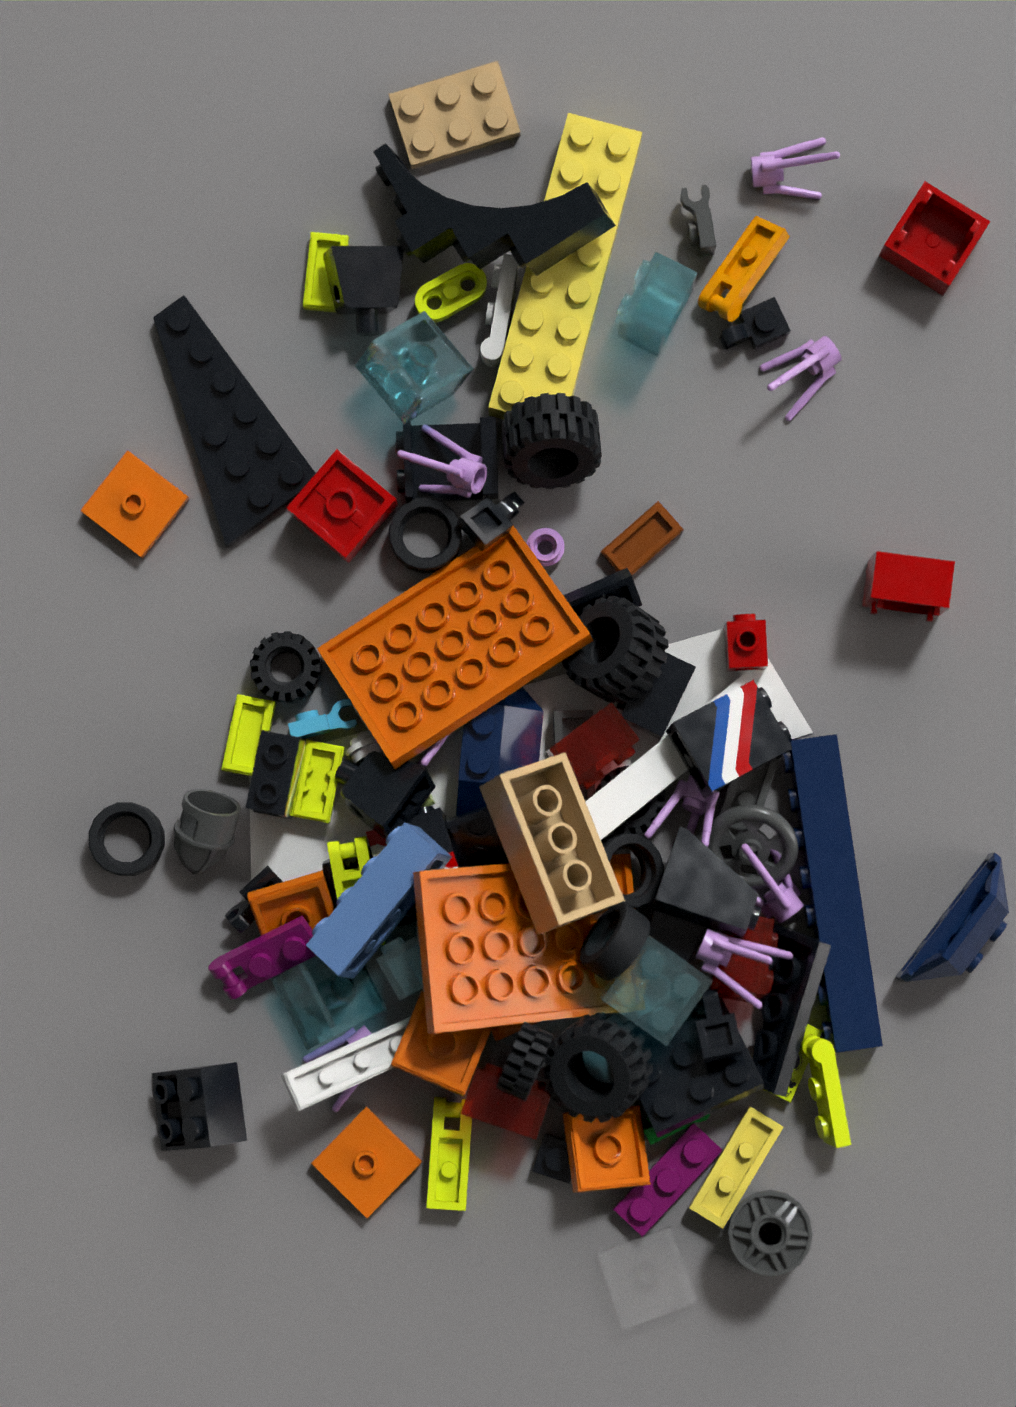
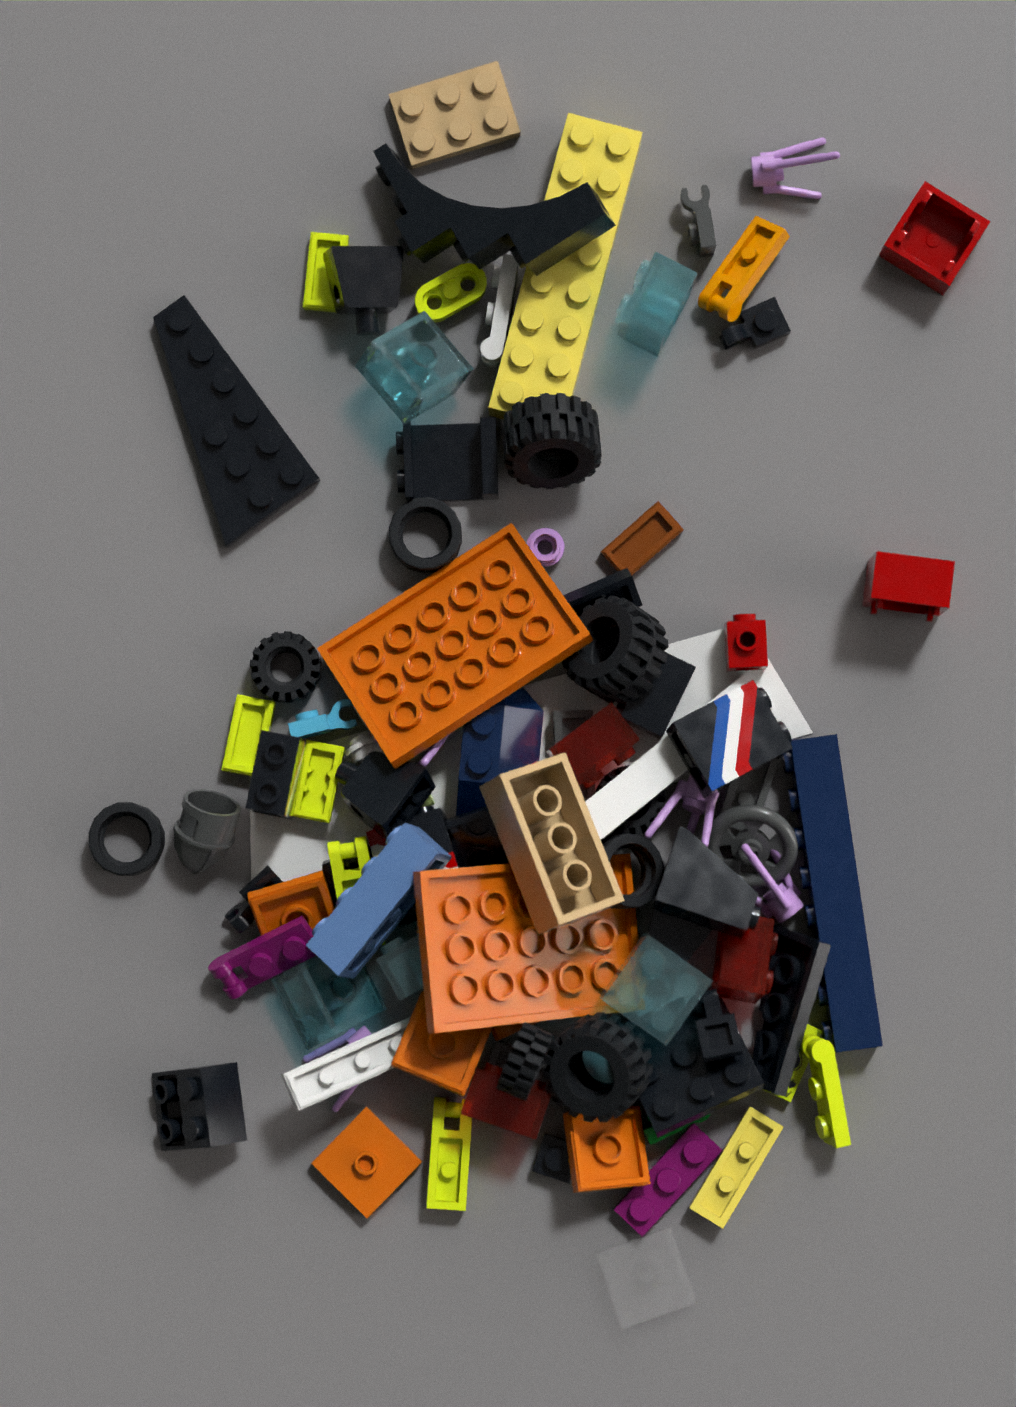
(135, 504): orange plate -> none
(342, 506): red container -> none
(465, 474): lavender plant -> none
(490, 522): black plate -> none
(615, 941): black tyre -> none
(718, 949): lavender plant -> none
(766, 1257): dark grey wheel -> none
(816, 358): lavender plant -> none
(963, 927): dark blue wedge -> none

